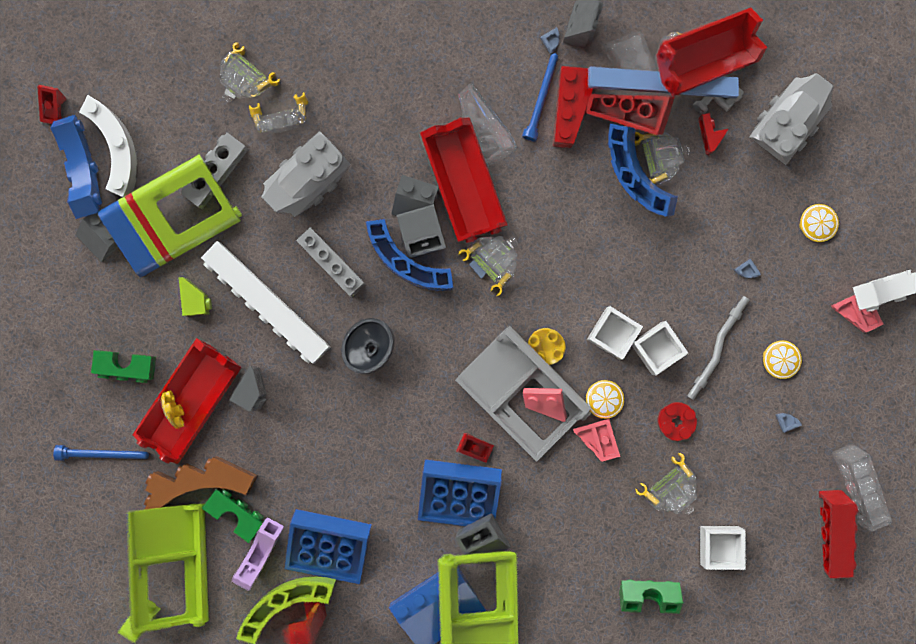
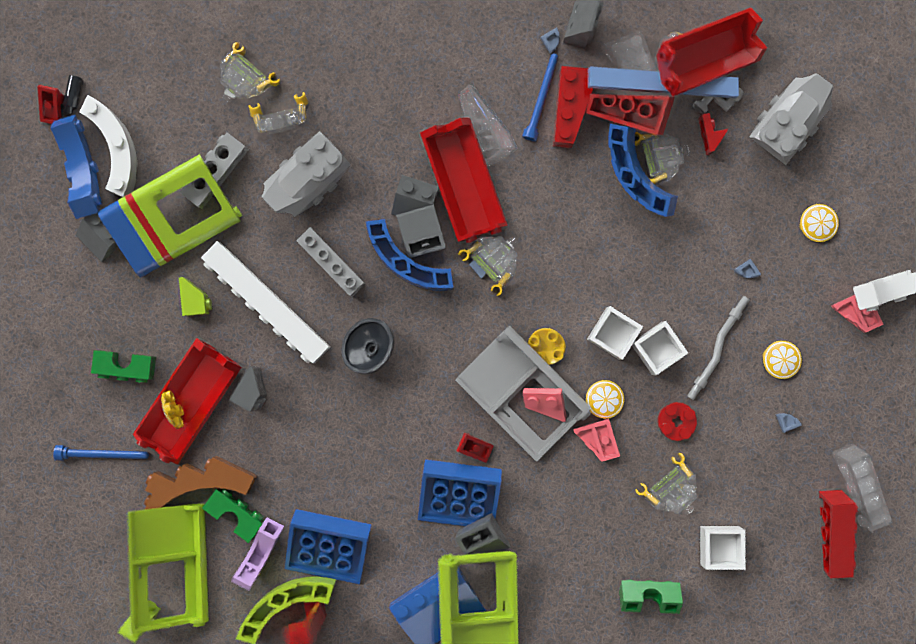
(72, 93): none -> black cylinder

